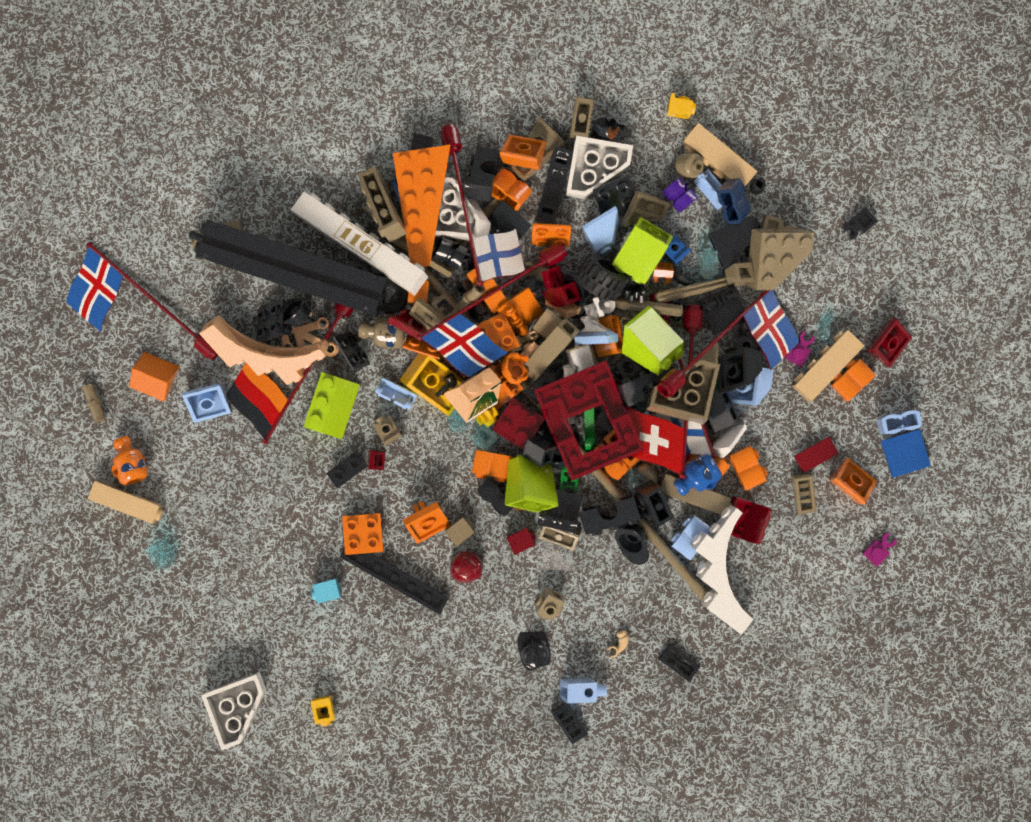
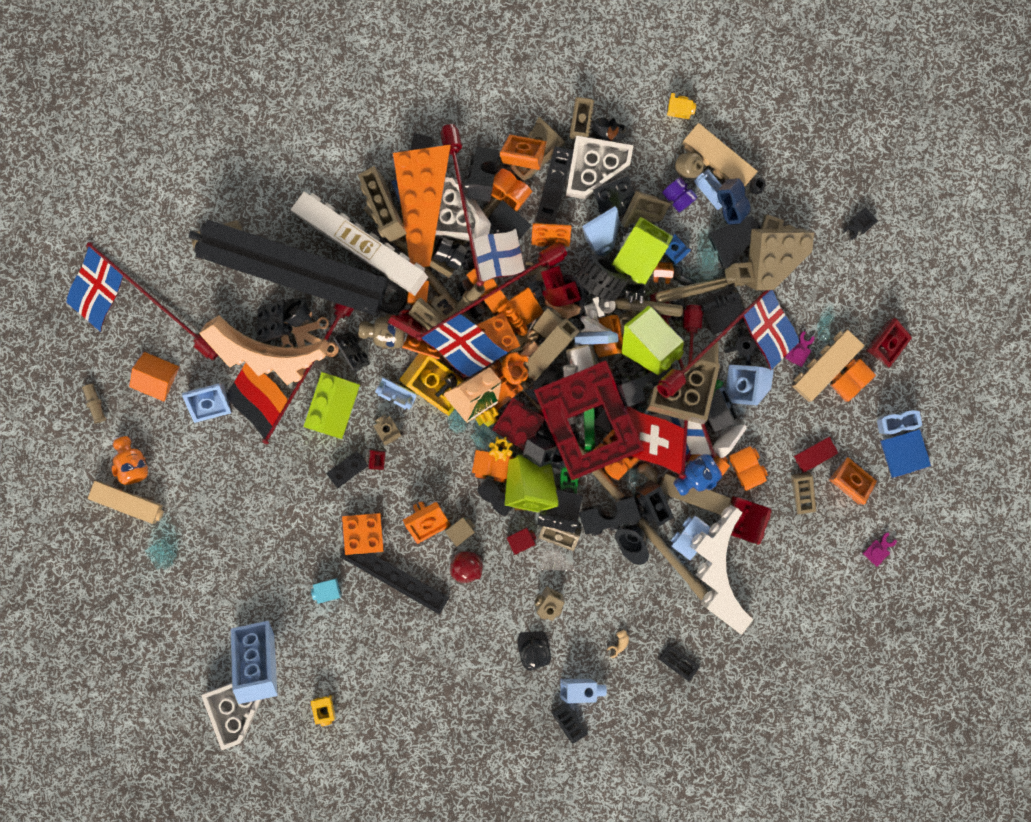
(253, 662): none -> light blue brick
(500, 443): none -> yellow gear
(738, 369): black slope -> none

